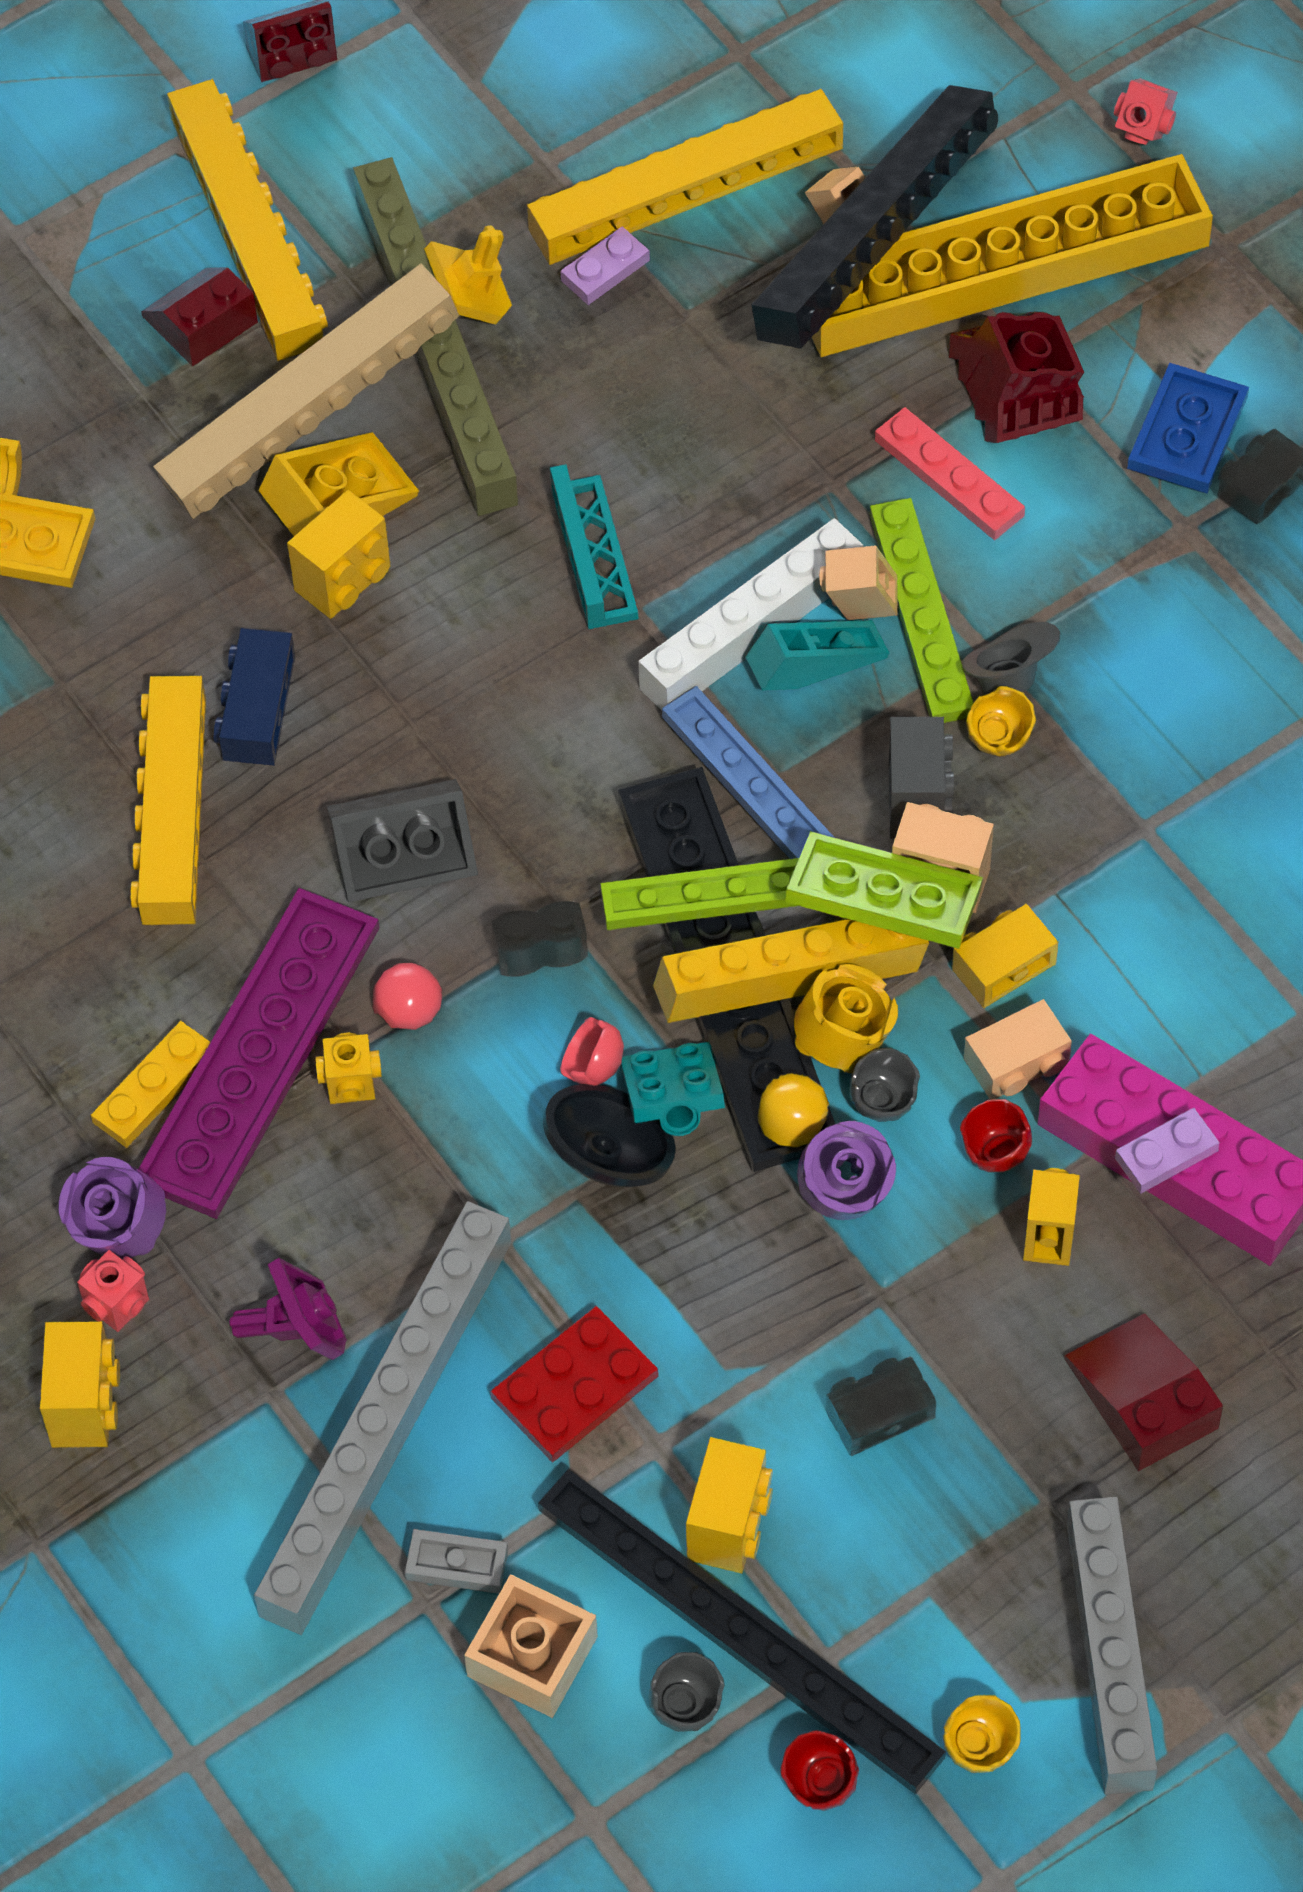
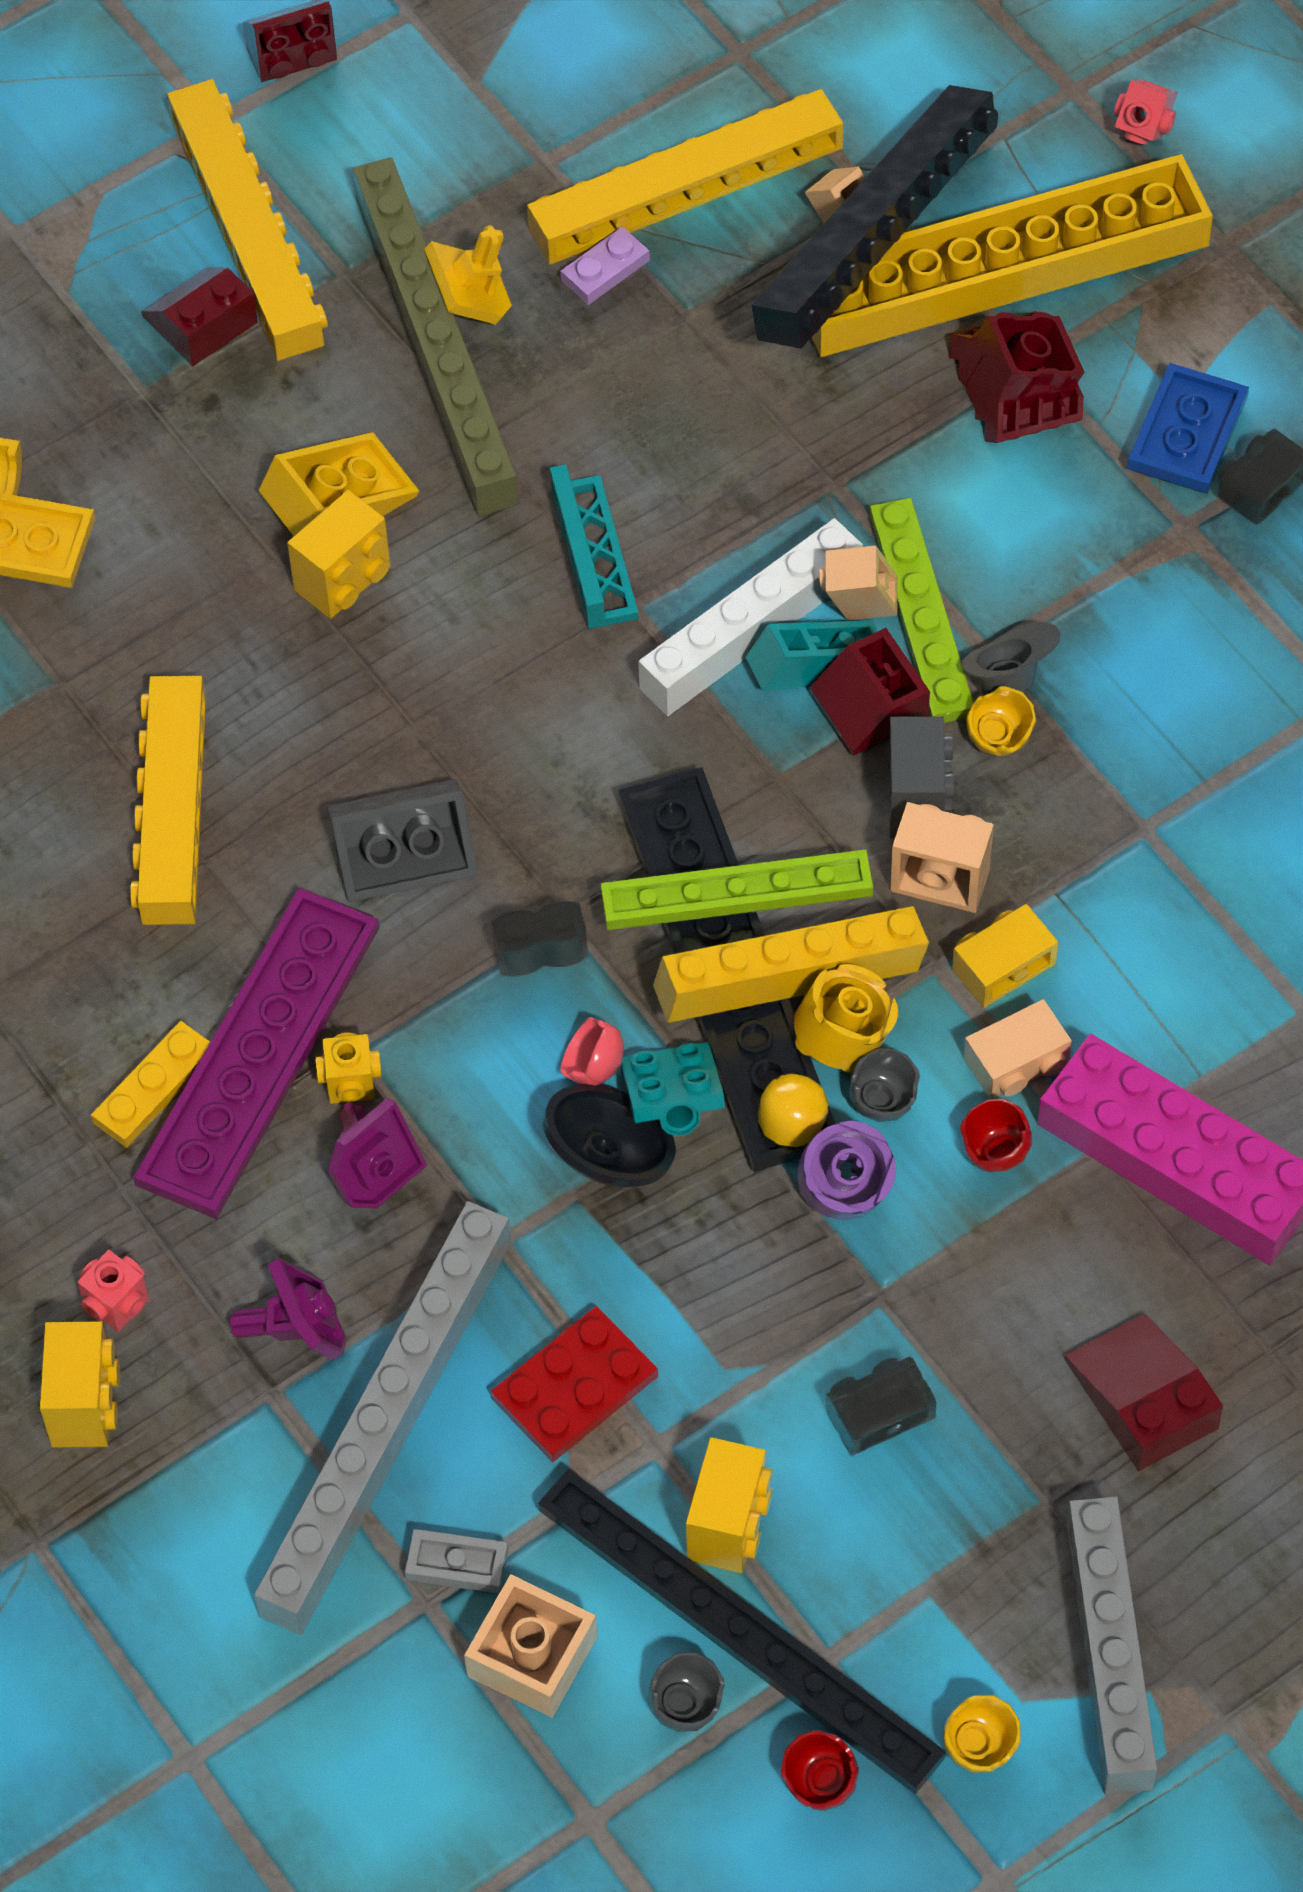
(136, 1204): medium lavender brick -> none
(255, 696): dark blue brick -> none
(307, 391): tan brick -> none
(373, 1155): none -> magenta piece
(407, 996): coral hair -> none
(742, 771): medium blue plate -> none
(869, 687): none -> dark red slope
(884, 889): lime plate -> none
(949, 473): coral plate -> none
(1051, 1216): yellow brick -> none
(1167, 1150): lavender plate -> none

